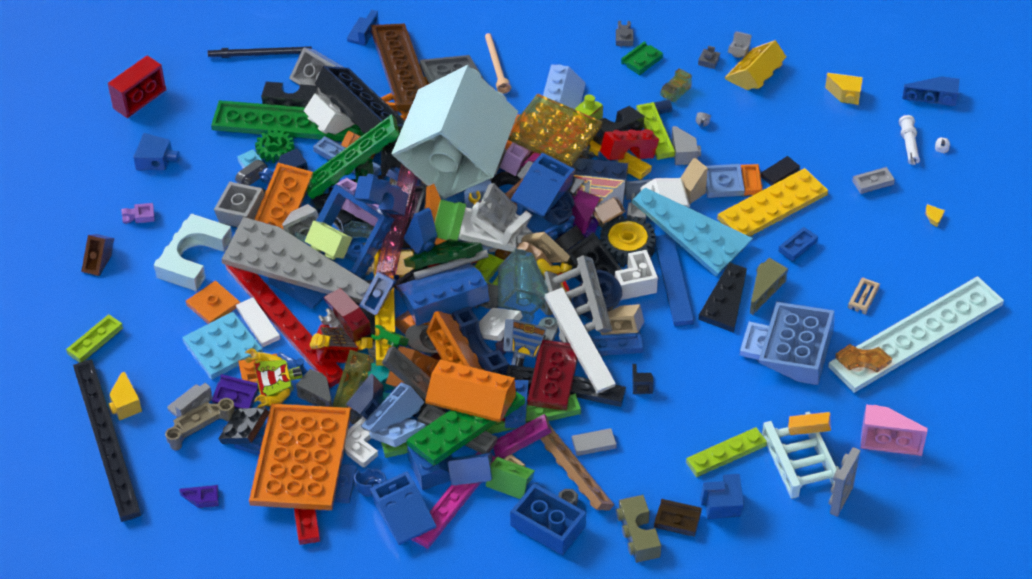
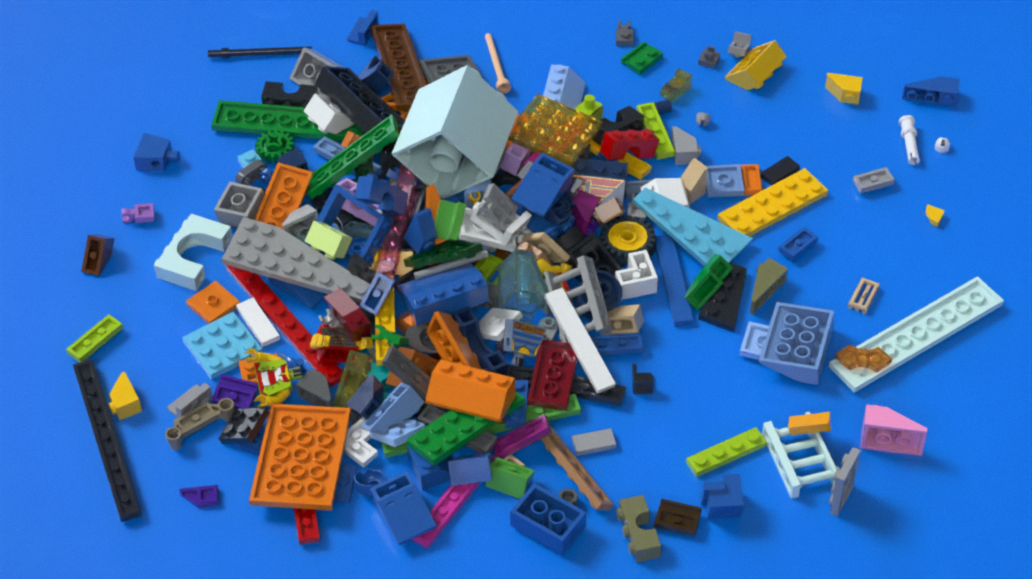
(137, 86): red brick -> none
(359, 267): none -> clear smoke plate
(376, 74): none -> dark blue arch
(708, 281): none -> green slope

